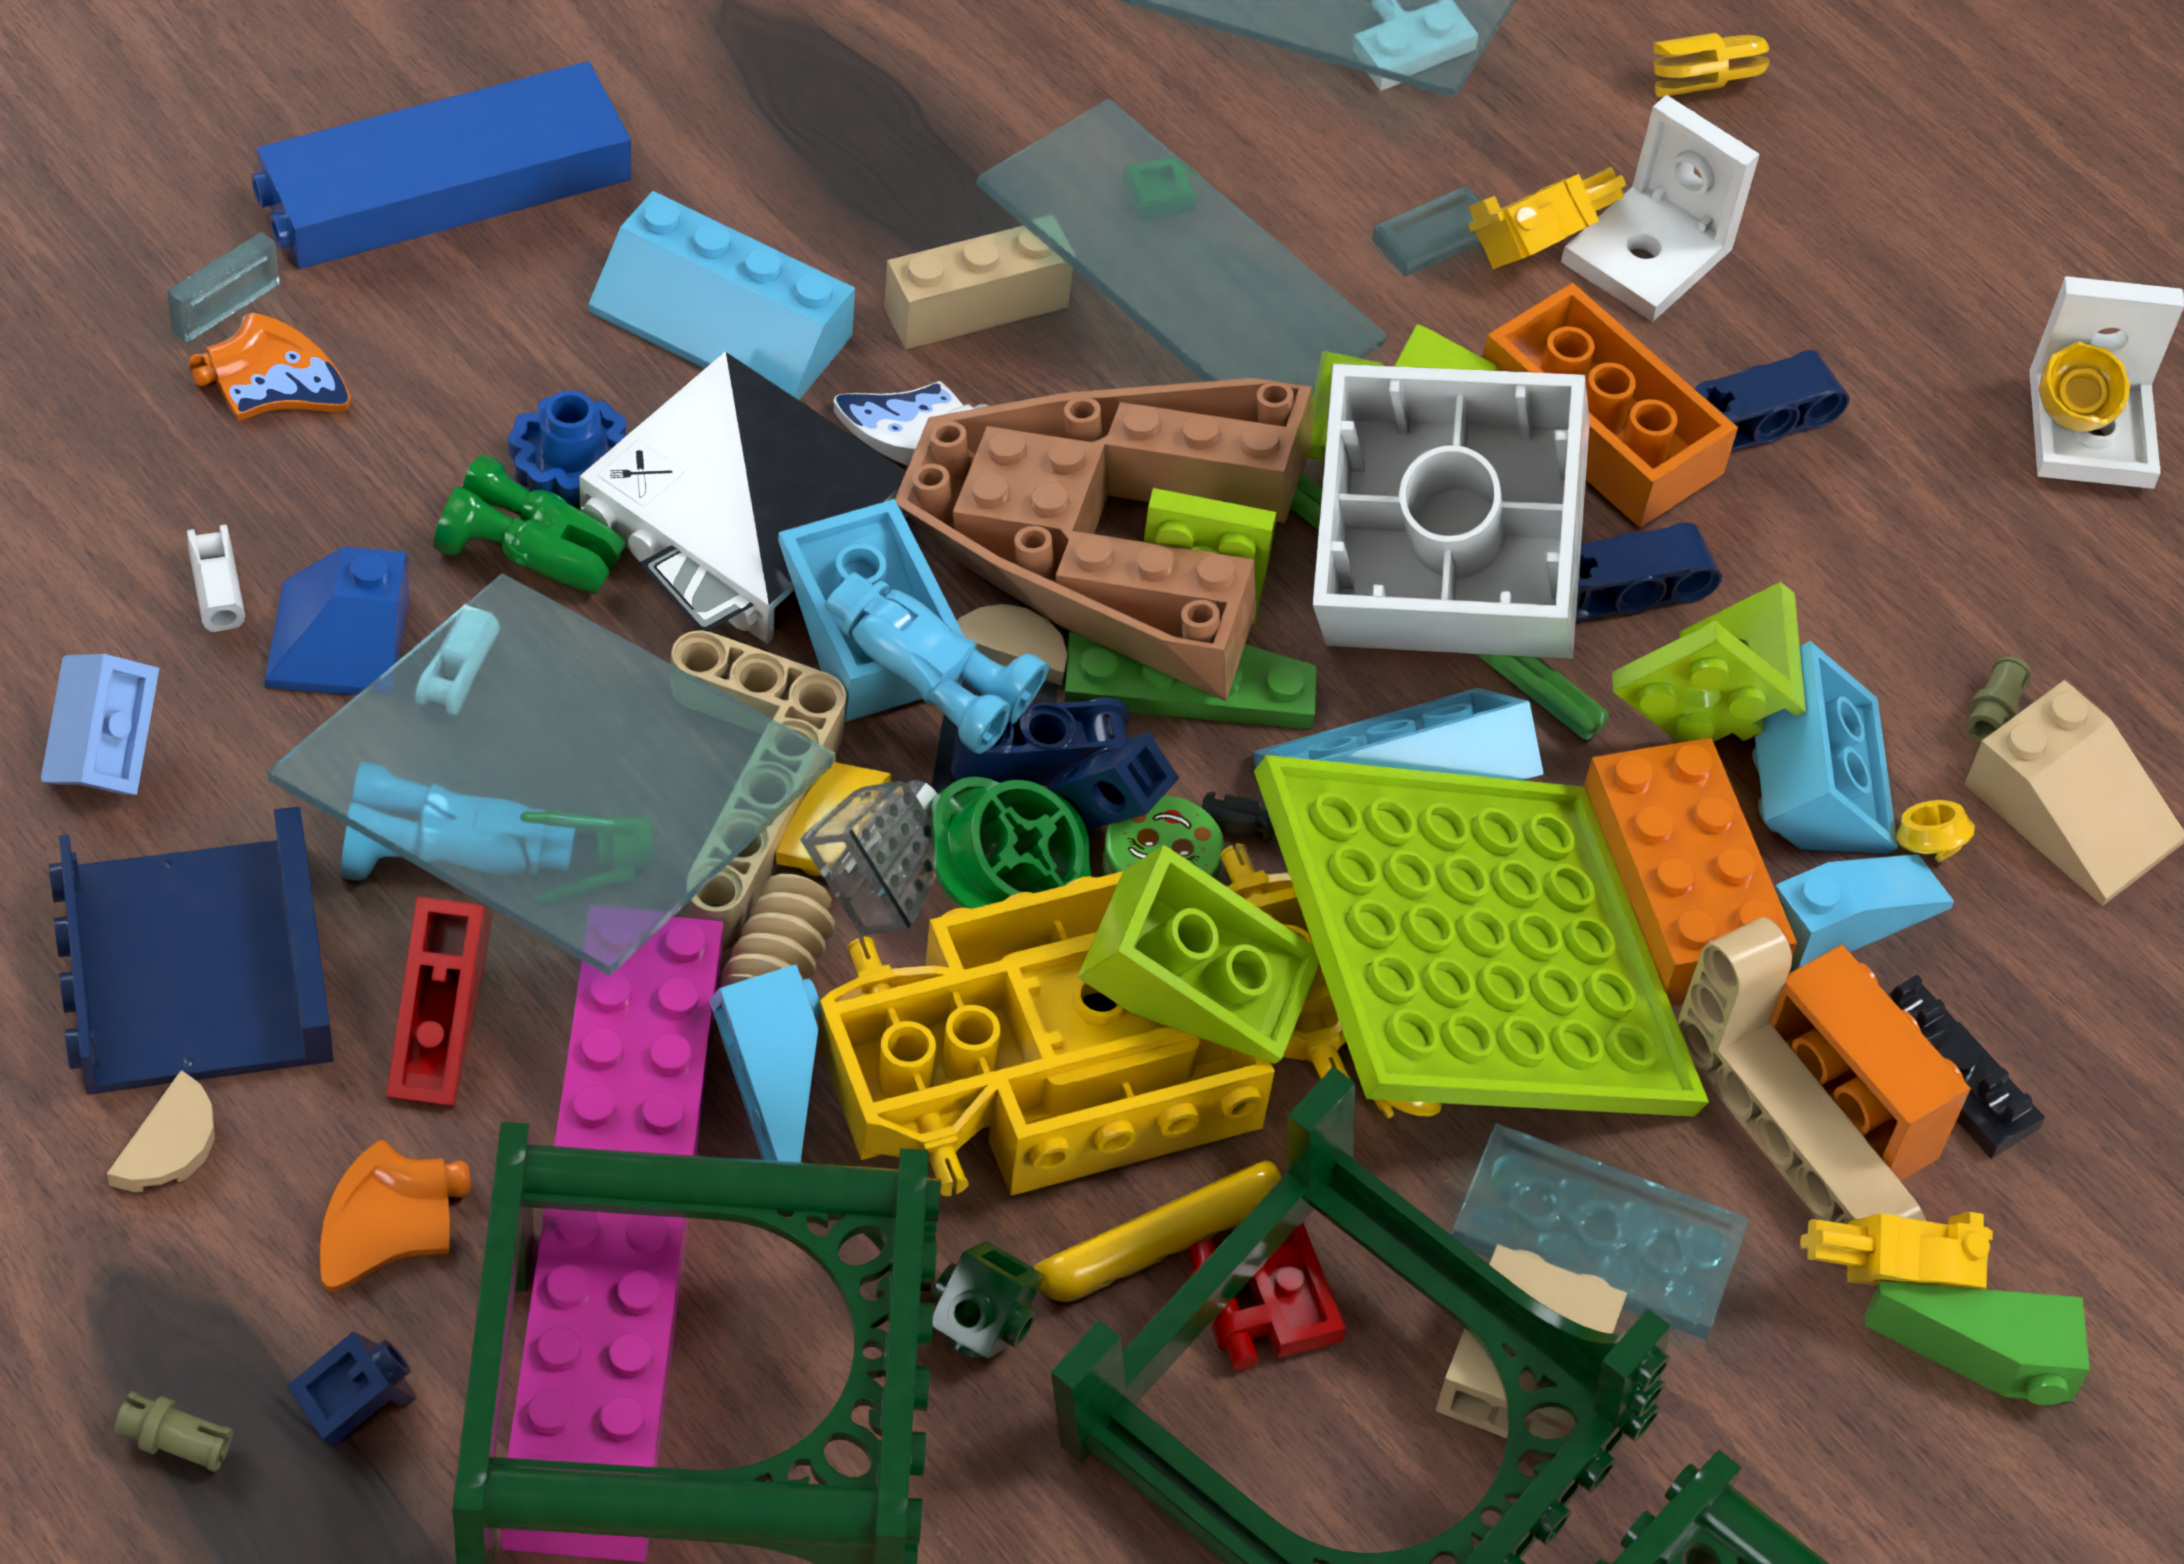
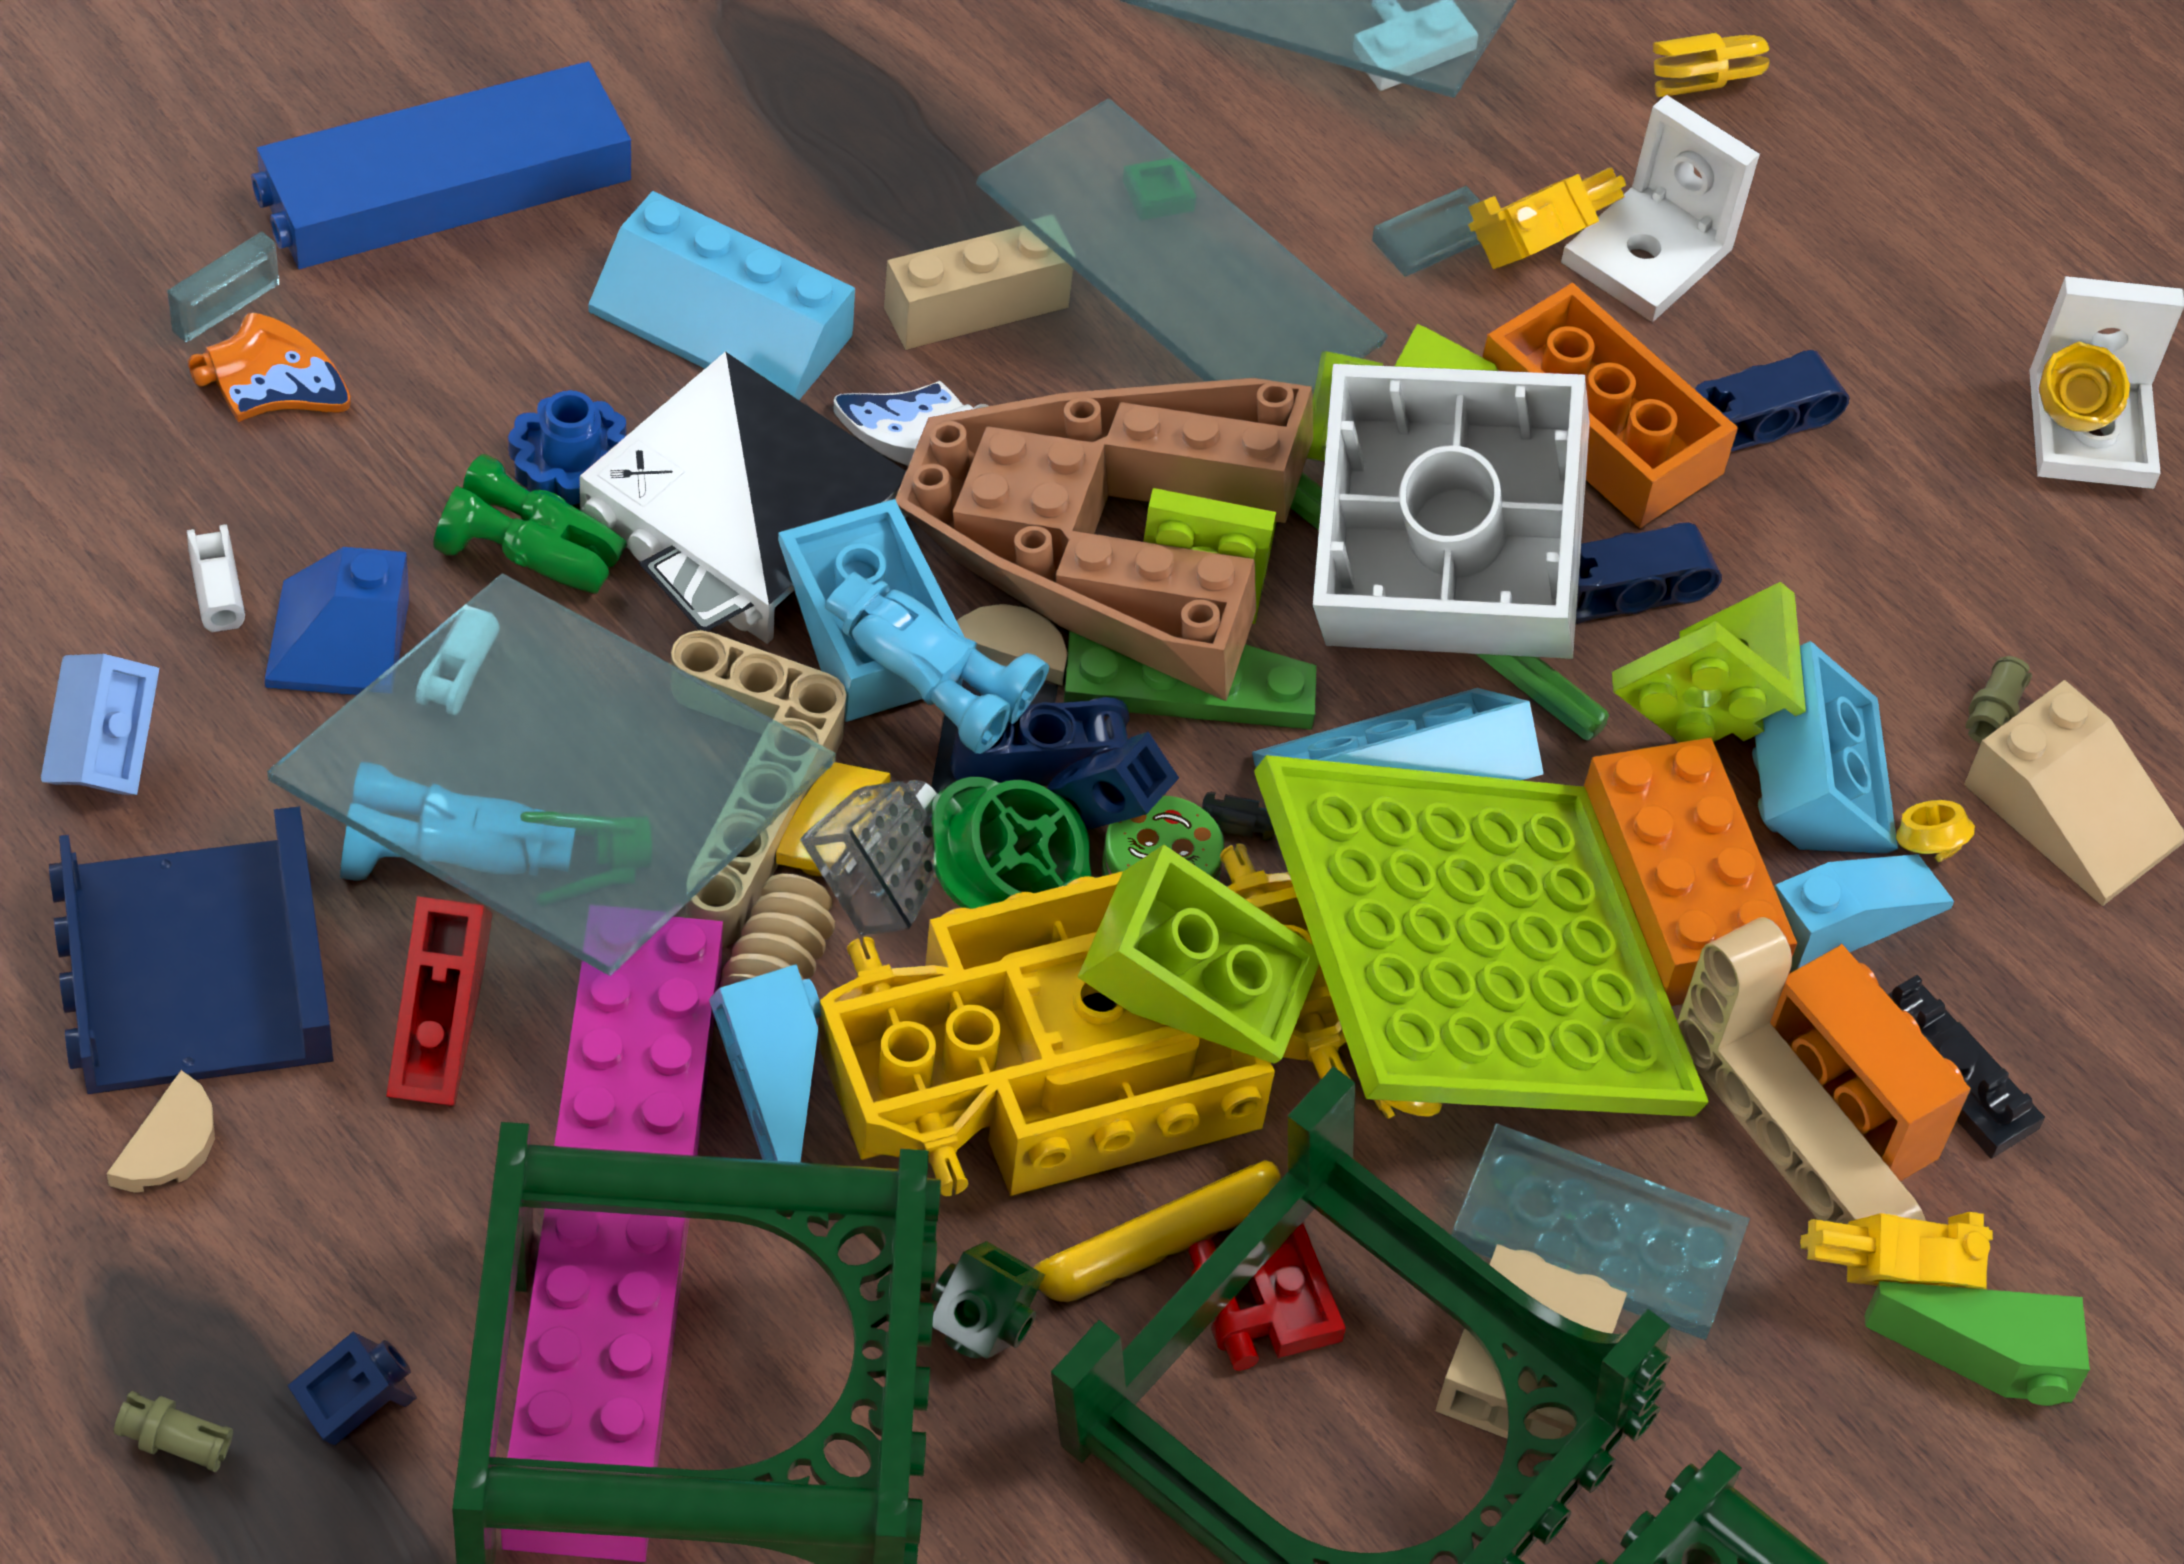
(387, 1212): orange arm -> none

